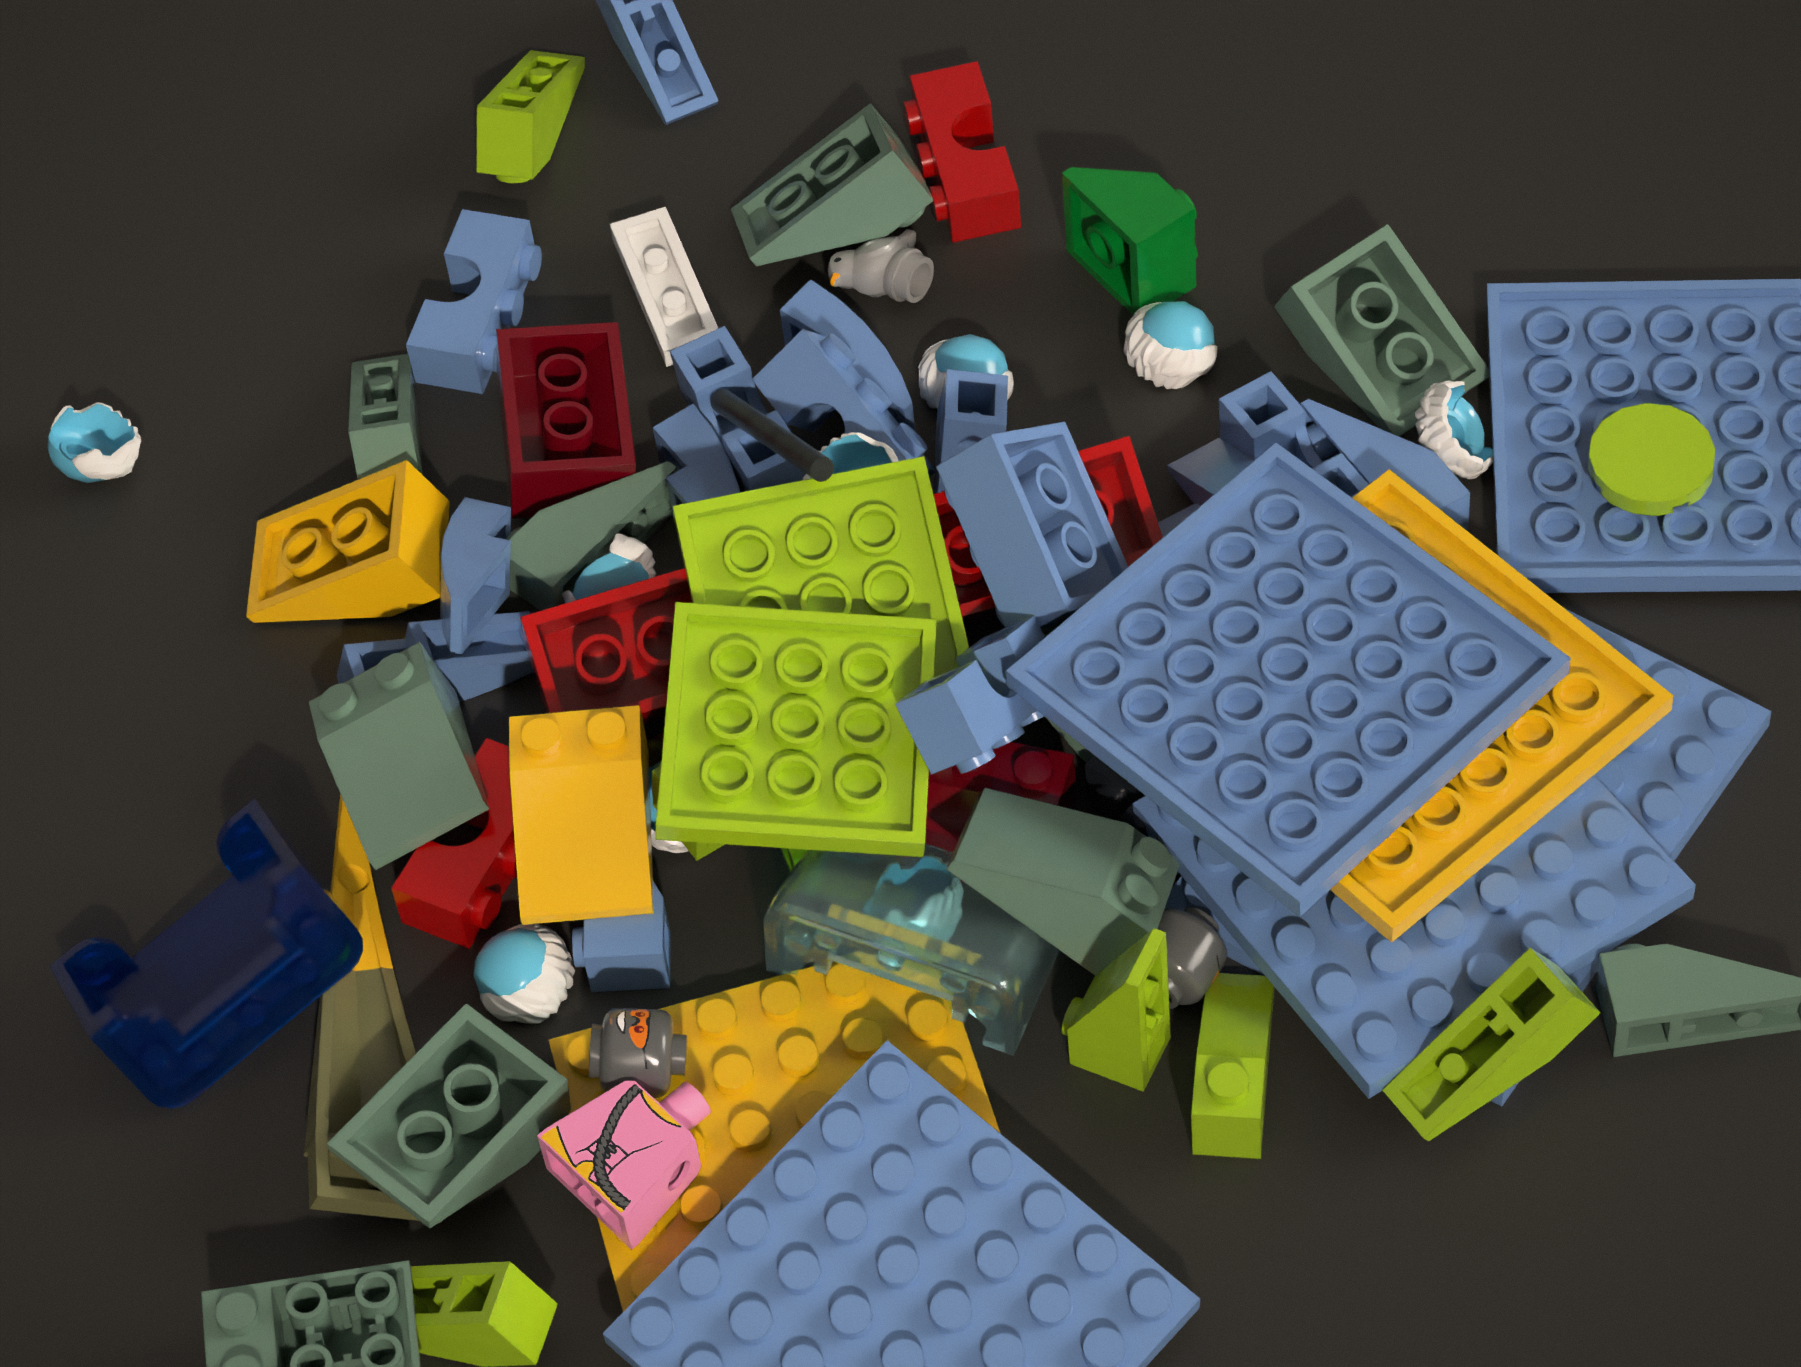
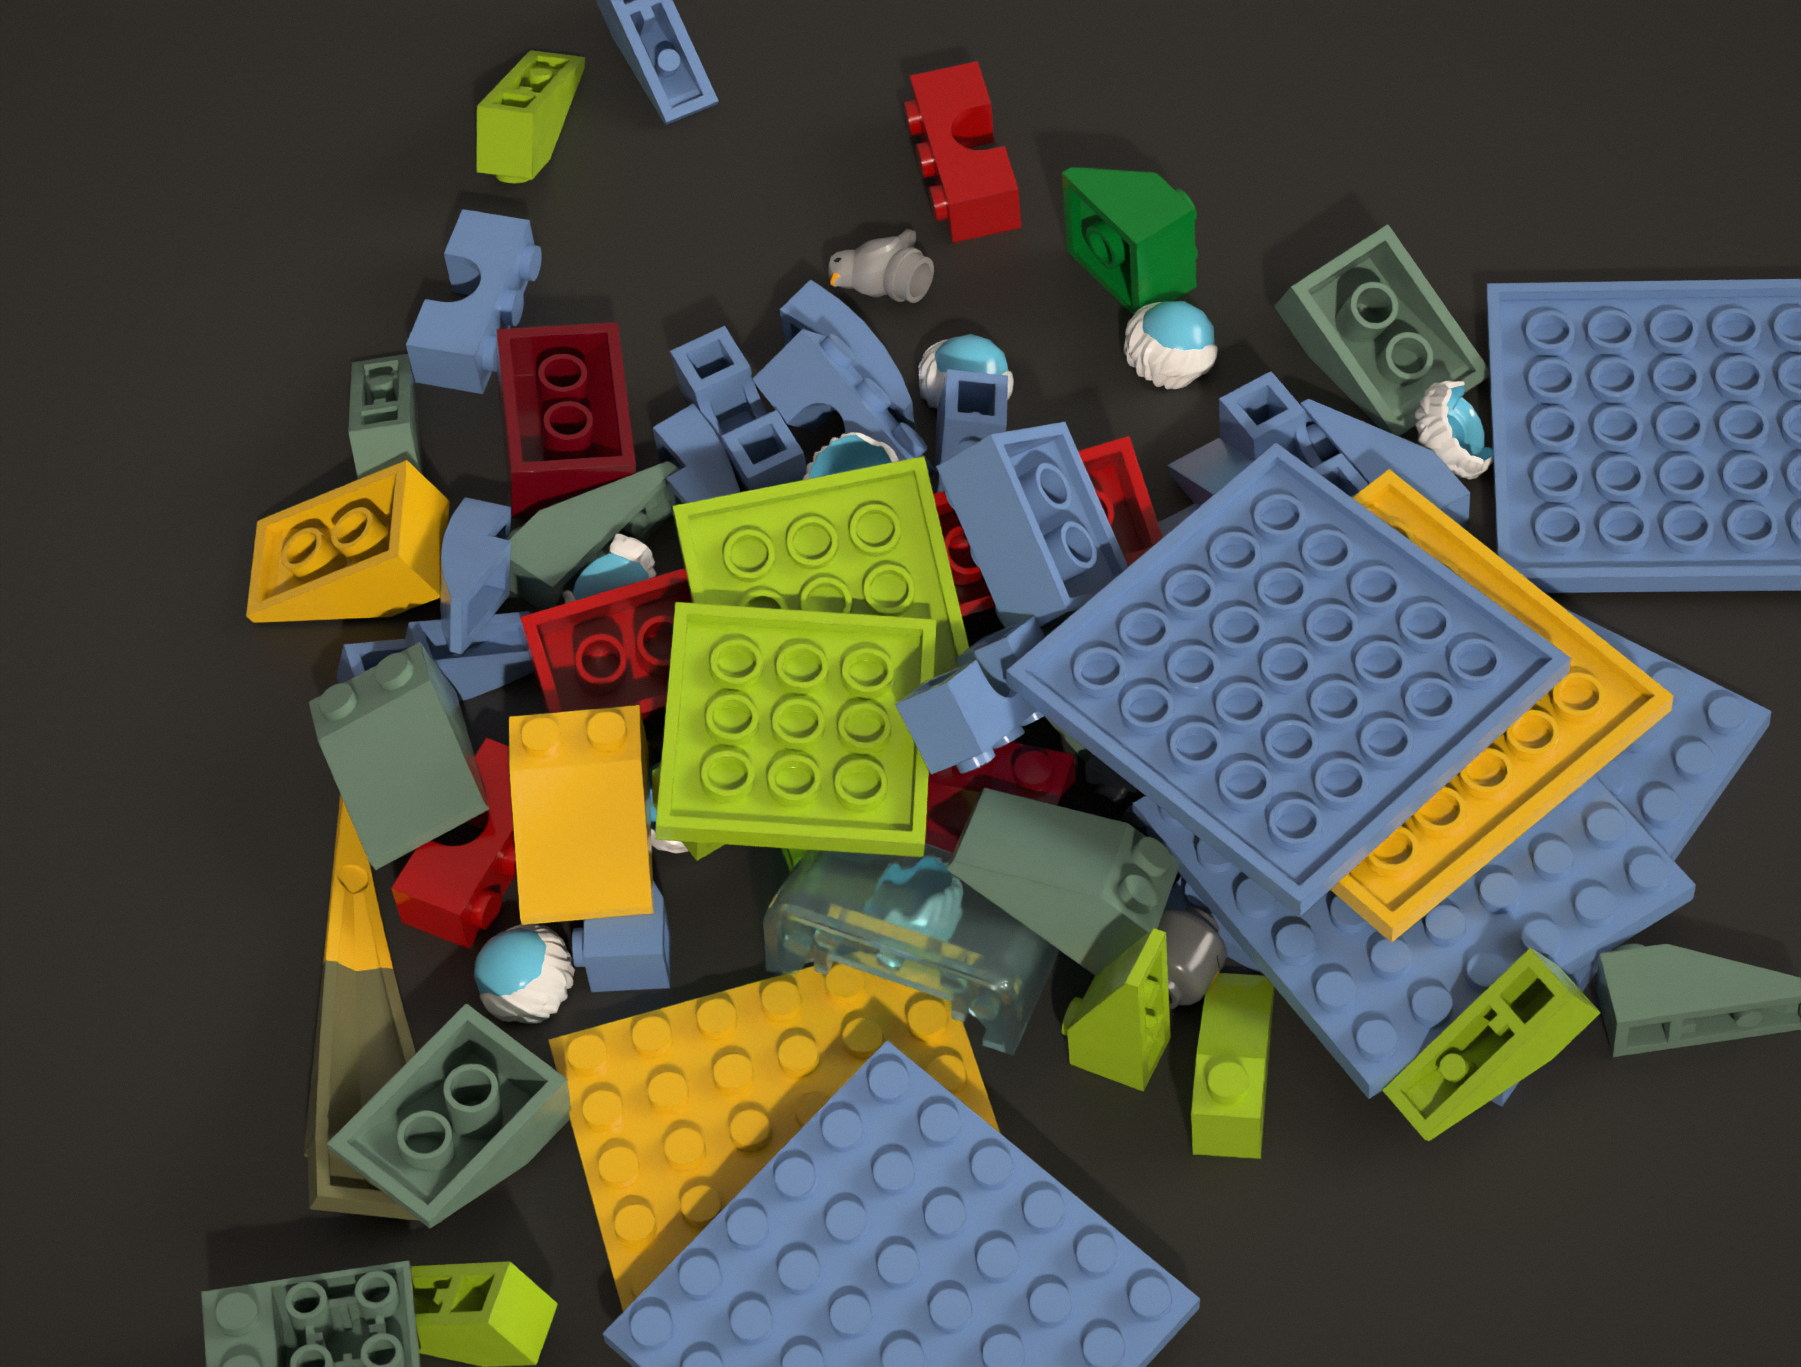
(93, 443): medium azure hair -> none
(219, 973): clear blue windscreen -> none
(627, 1154): bright pink torso -> none
(637, 1048): dark grey head -> none
(662, 280): white plate -> none
(772, 435): pearl dark grey bar -> none
(836, 194): sand green slope -> none
(1651, 459): lime tile -> none

